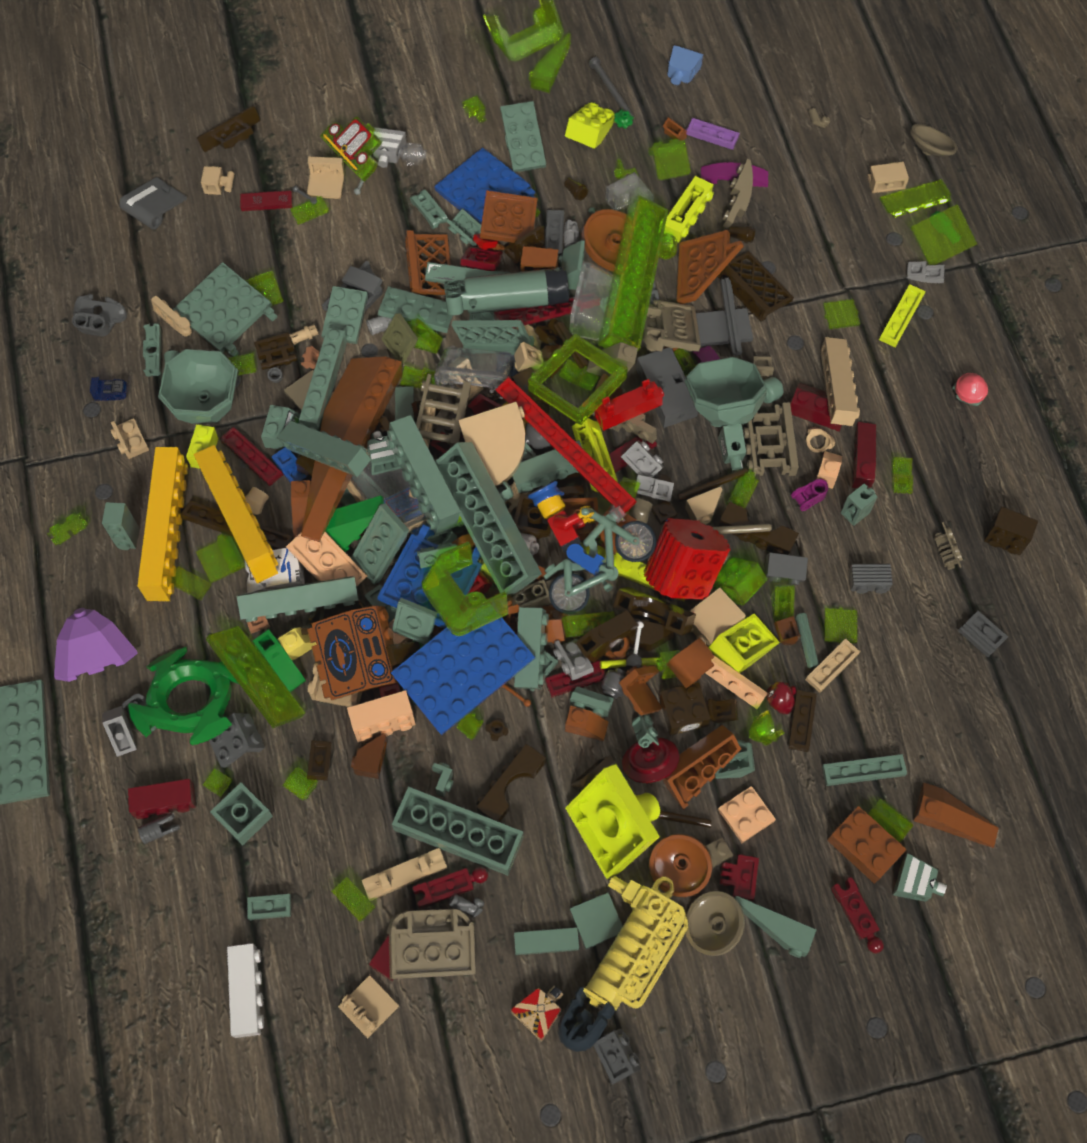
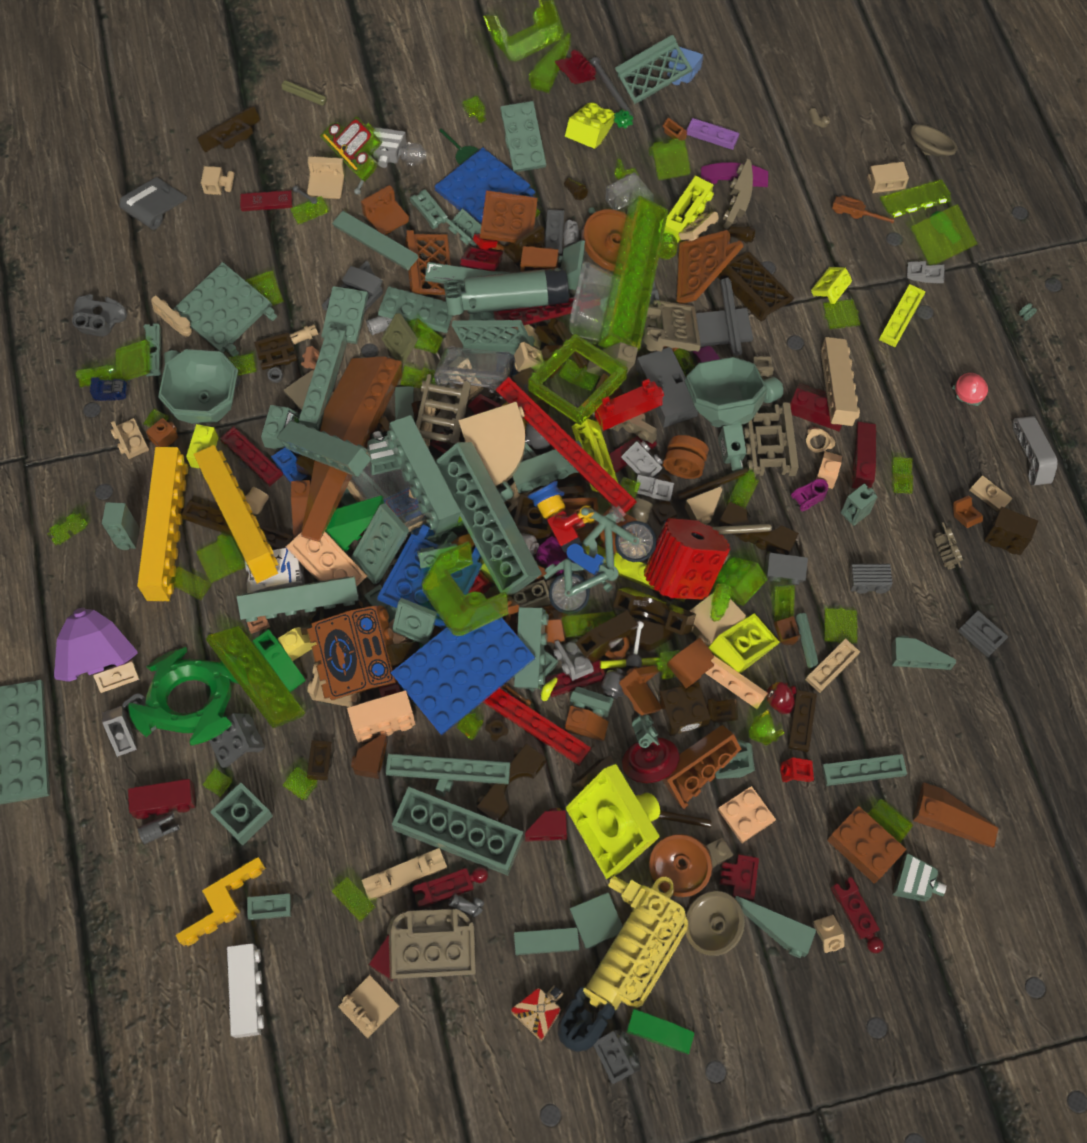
(104, 373): none -> clear neon green hinge
(116, 676): none -> tan plate
(133, 360): none -> clear neon green tile
(154, 417): none -> clear neon green slope
(162, 433): none -> dark orange brick
(221, 902): none -> yellow bracket
(303, 92): none -> olive axle
(375, 240): none -> sand green tile
(384, 211): none -> dark orange bracket
(448, 768): none -> sand green tile
(463, 153): none -> dark green piece
(538, 726): none -> red plate
(547, 689): none -> neon yellow animal
(548, 827): none -> dark red slope
(551, 553): none -> magenta bracket
(577, 68): none -> dark red hinge
(649, 57): none -> sand green fence
(660, 1031): none -> green slope
(685, 457): none -> dark orange wheel
(699, 225): none -> tan hinge
(720, 601): none -> clear neon green hinge
(797, 770): none -> red bracket
(830, 933): none -> tan bracket
(832, 283): none -> neon yellow bracket
(855, 208): none -> dark orange piece
(916, 654): none -> sand green slope
(966, 513): none -> dark orange bracket
(990, 493): none -> tan plate
(1027, 312): none -> sand green bush
(1037, 450): none -> light grey beam

